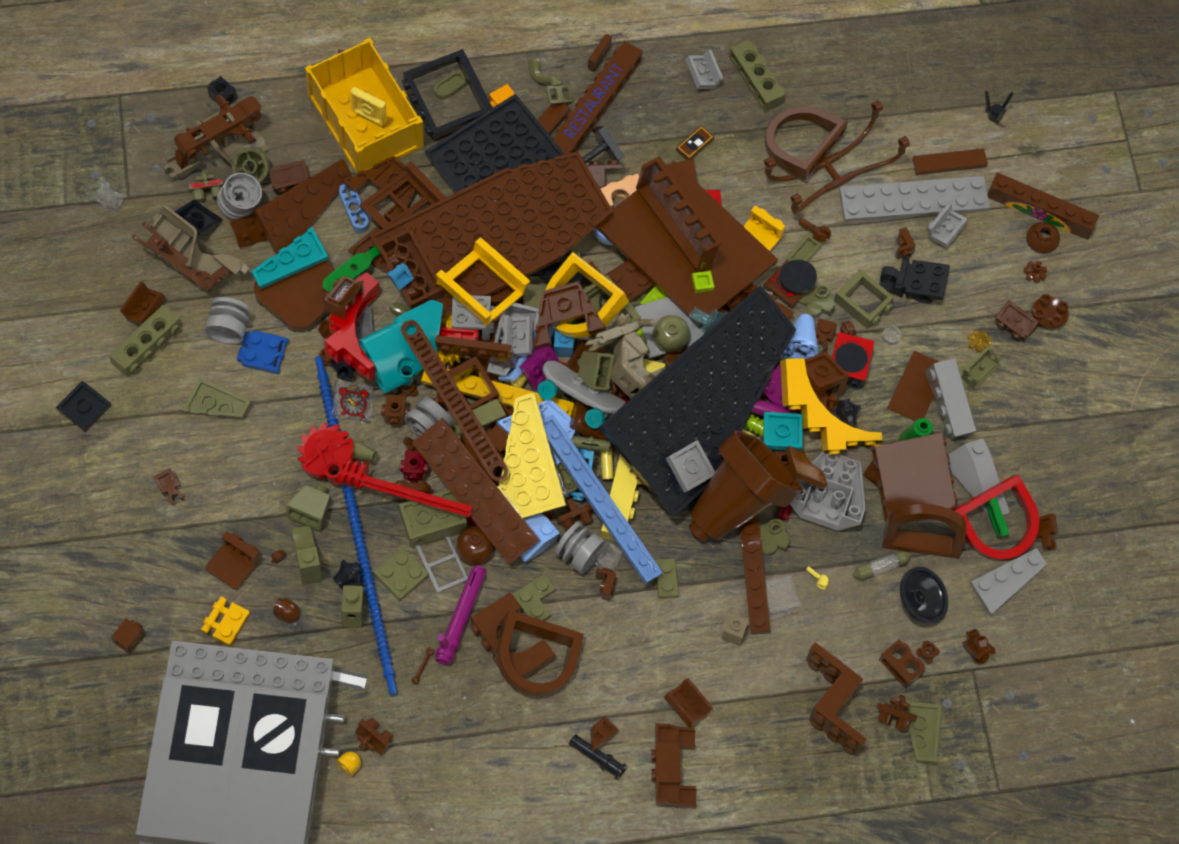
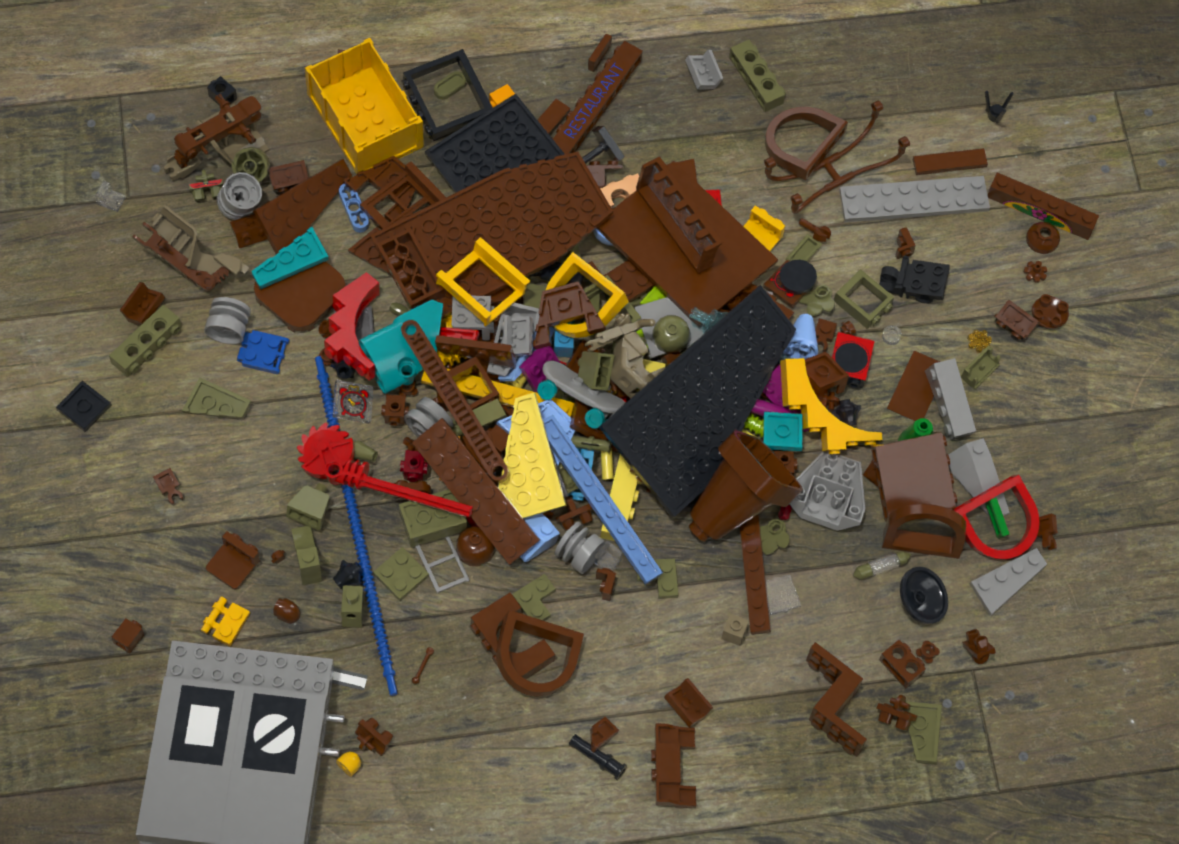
(199, 217): black slope -> none
(341, 295): reddish brown window -> none
(360, 261): green piece -> none
(368, 106): light yellow tile -> none
(400, 276): dark azure tile -> none
(449, 642): magenta cylinder -> none
(534, 68): olive piece -> none
(690, 466): light grey plate -> none
(695, 143): tile -> none
(702, 281): lime tile -> none
(803, 468): reddish brown tile -> none
(822, 582): light yellow hand -> none
(946, 226): light grey bracket -> none

